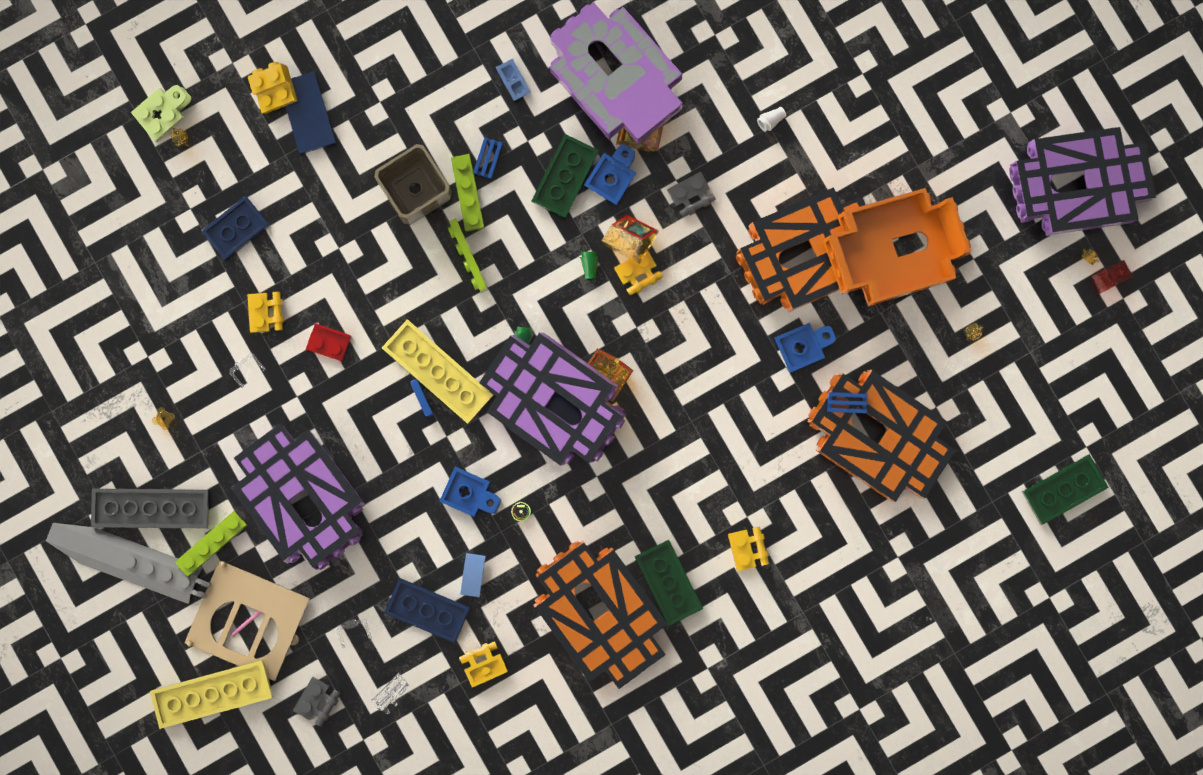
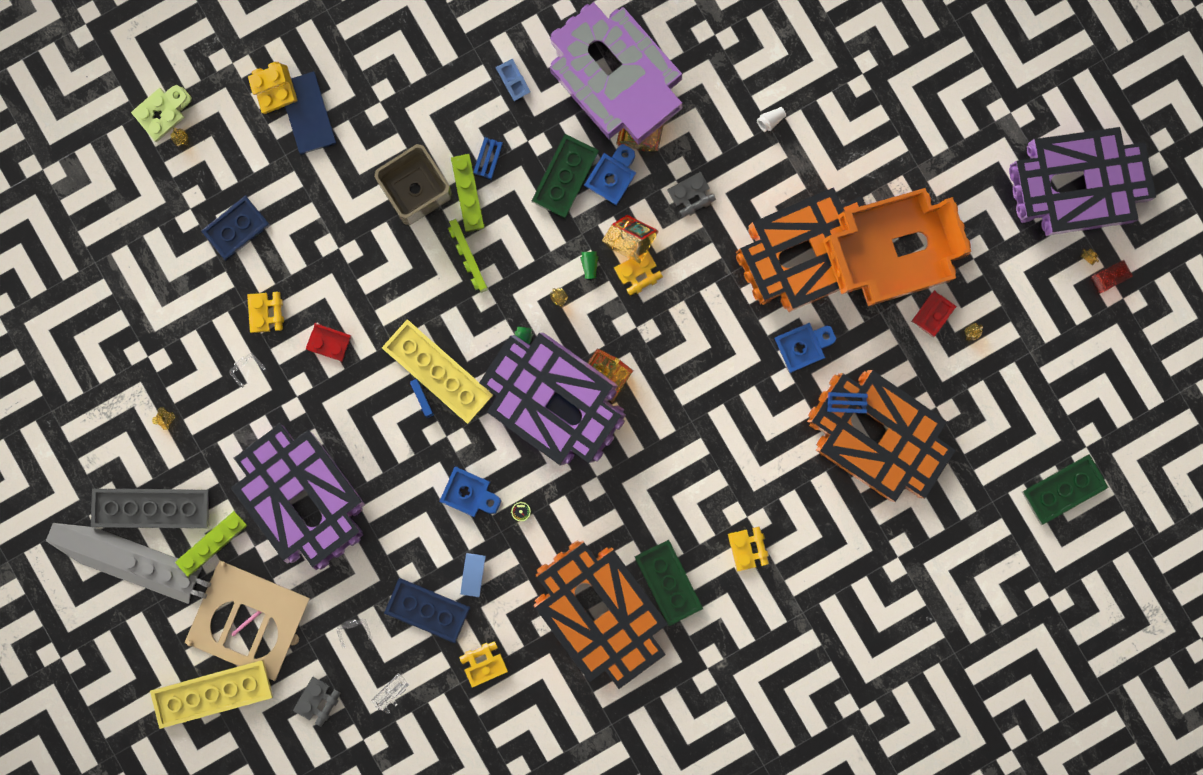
(559, 296): none -> clear yellow plate
(933, 313): none -> red plate

